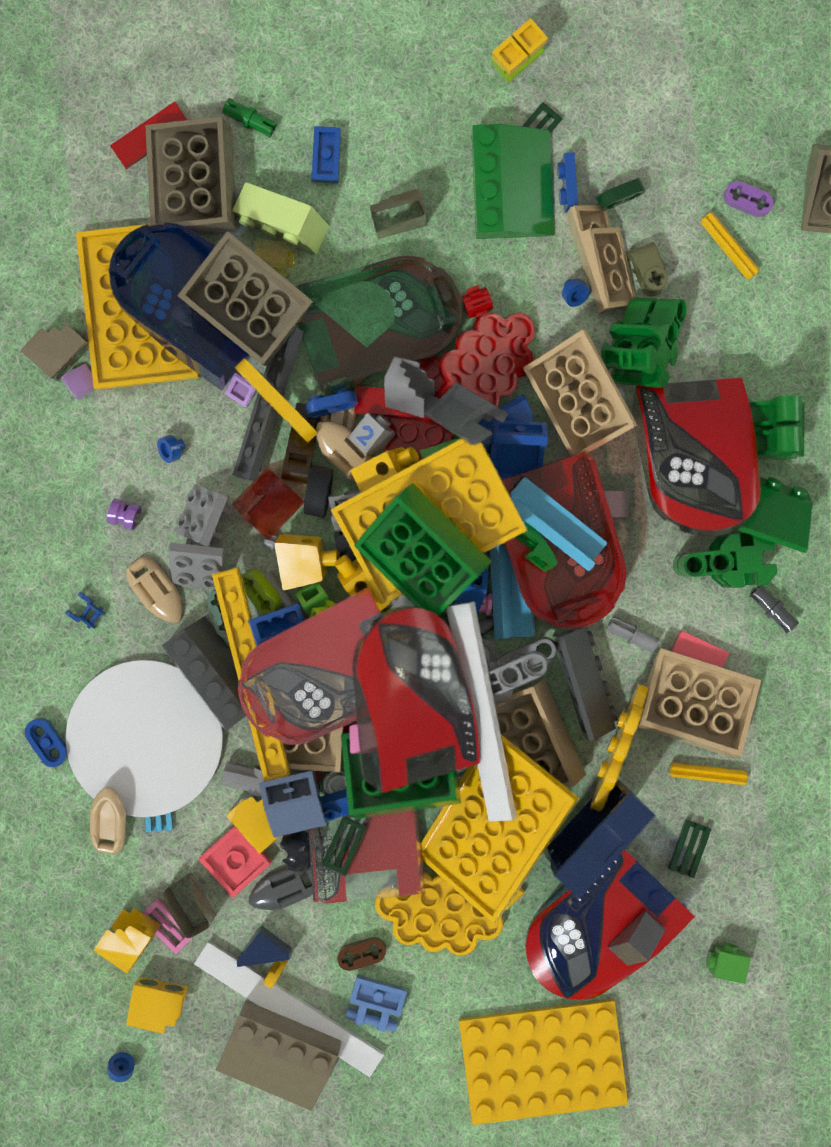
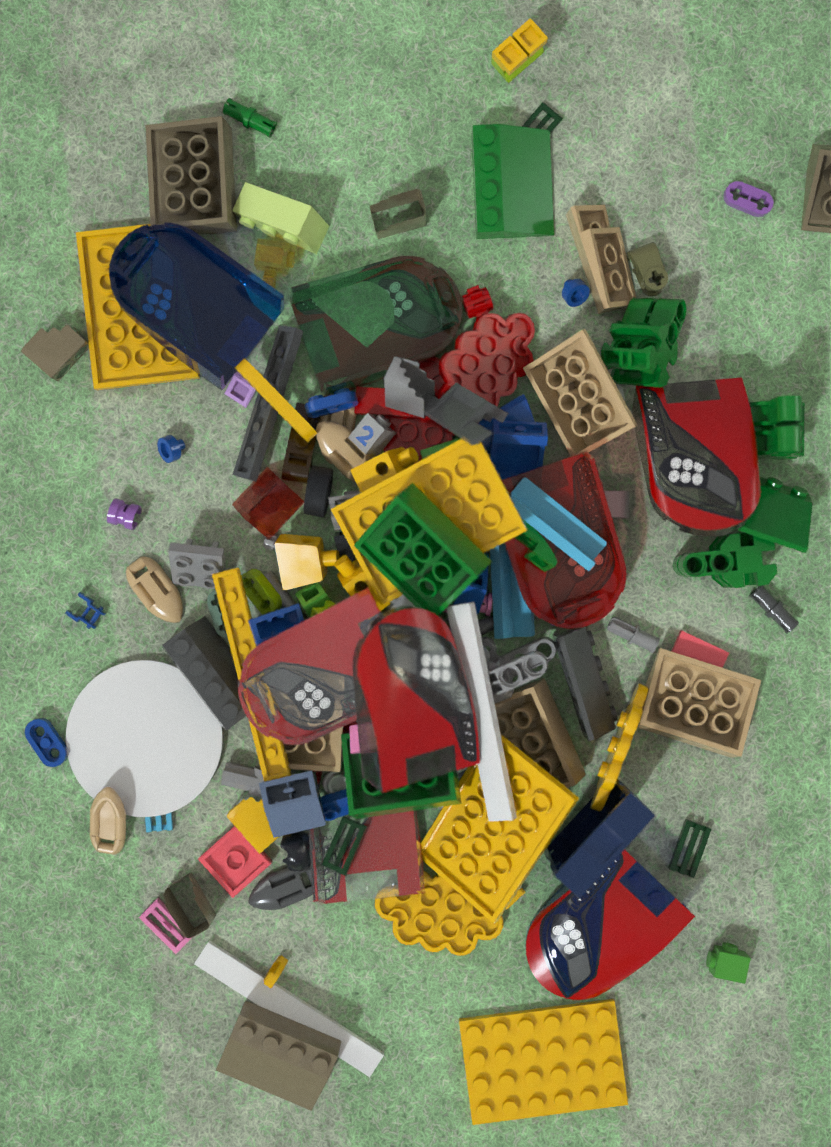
(79, 381): lavender slope -> none
(120, 1067): blue tile -> none
(129, 941): yellow piece -> none
(132, 146): red tile -> none
(155, 1008): yellow piece -> none
(202, 515): light grey plate -> none
(246, 299): dark tan slope -> none
(263, 949): dark blue slope -> none
(326, 154): blue plate -> none
(364, 959): reddish brown beam -> none
(379, 997): medium blue plate -> none
(567, 171): blue plate -> none
(620, 194): dark green beam -> none
(638, 940): dark grey slope -> none
(708, 773): yellow axle -> none
(729, 245): yellow axle -> none

